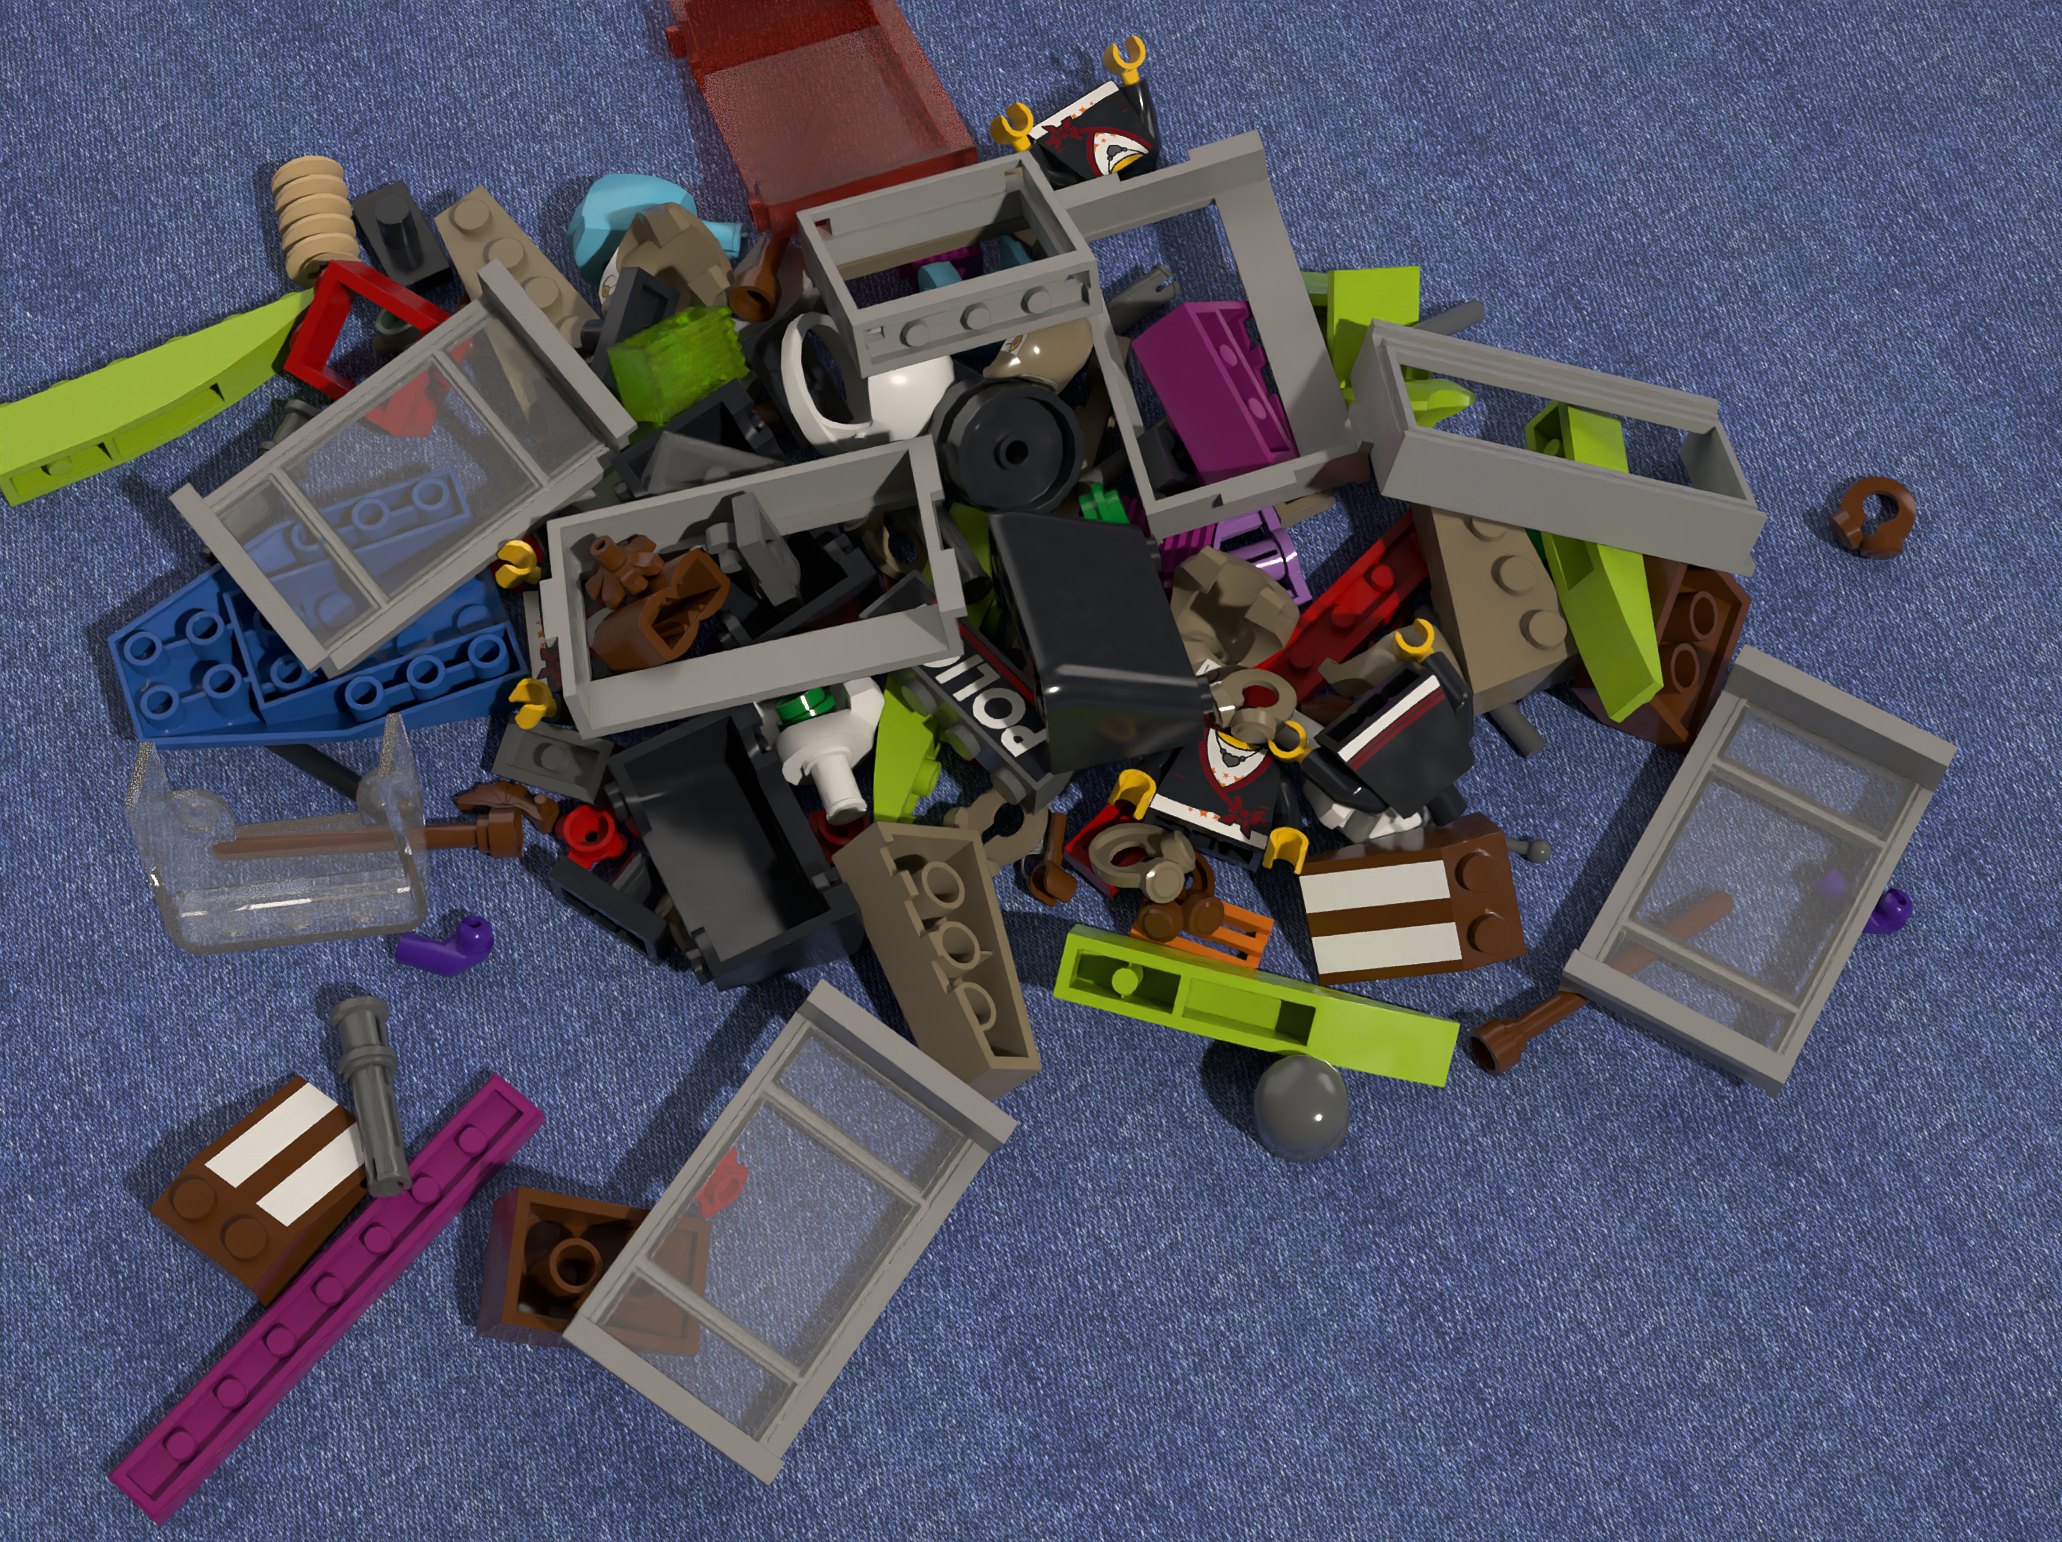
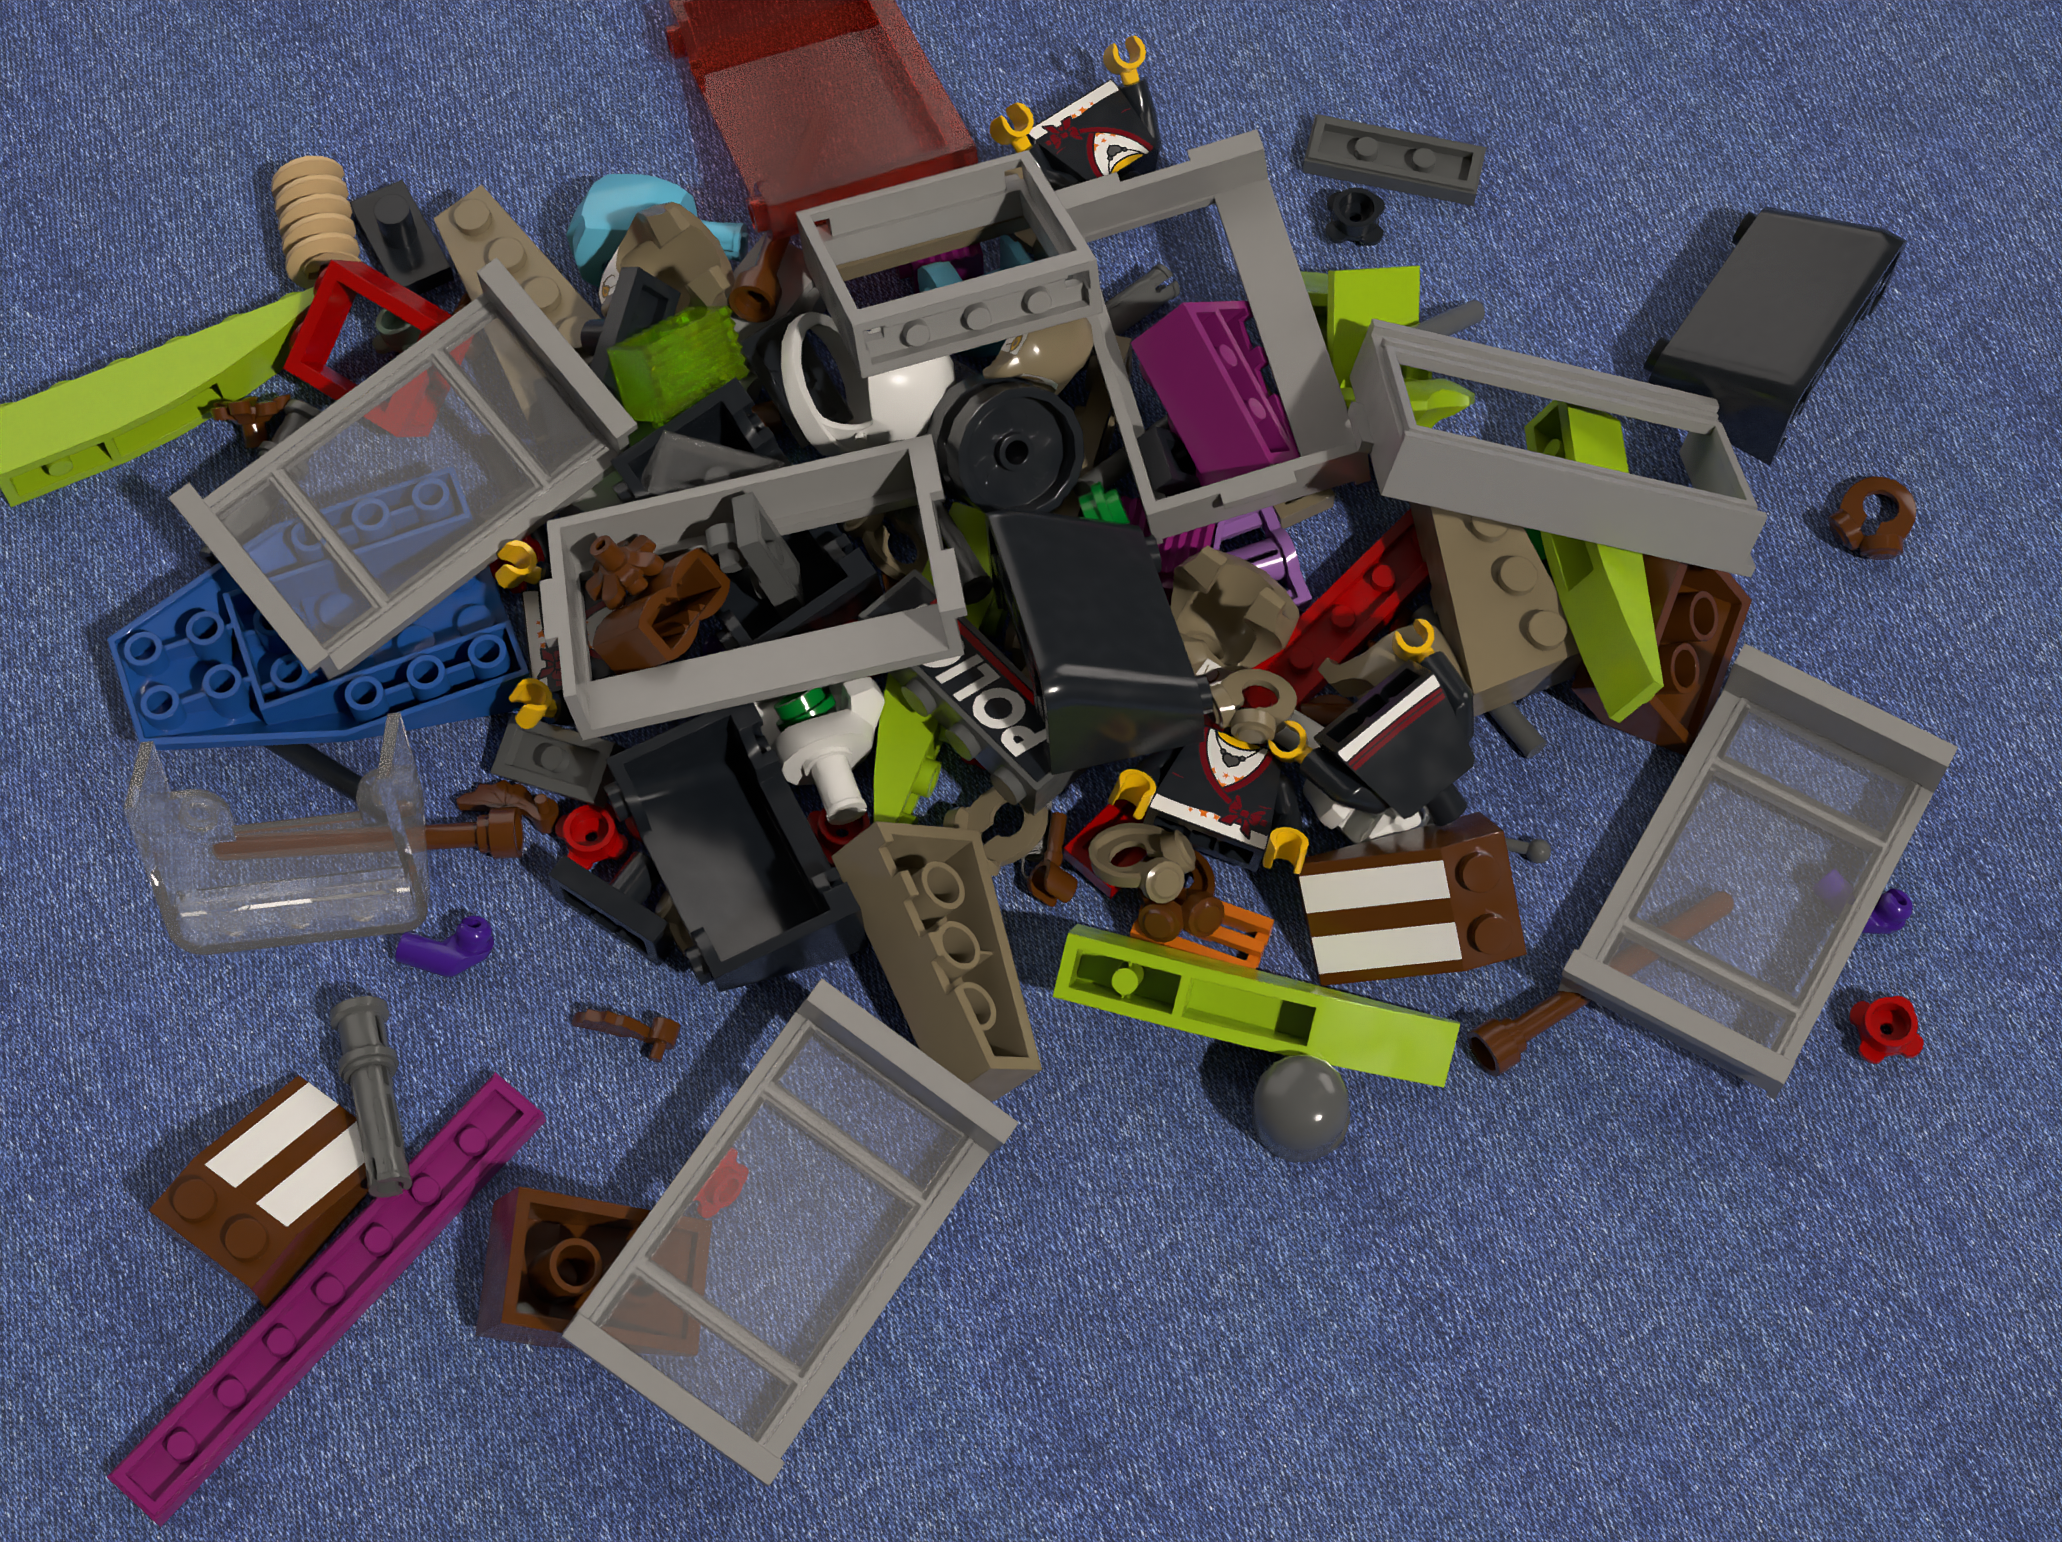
(250, 415): none -> reddish brown plant
(661, 1034): none -> reddish brown piece
(1358, 204): none -> black plate
(1394, 159): none -> dark grey tile
(1776, 320): none -> black windscreen
(1889, 1011): none -> red plate

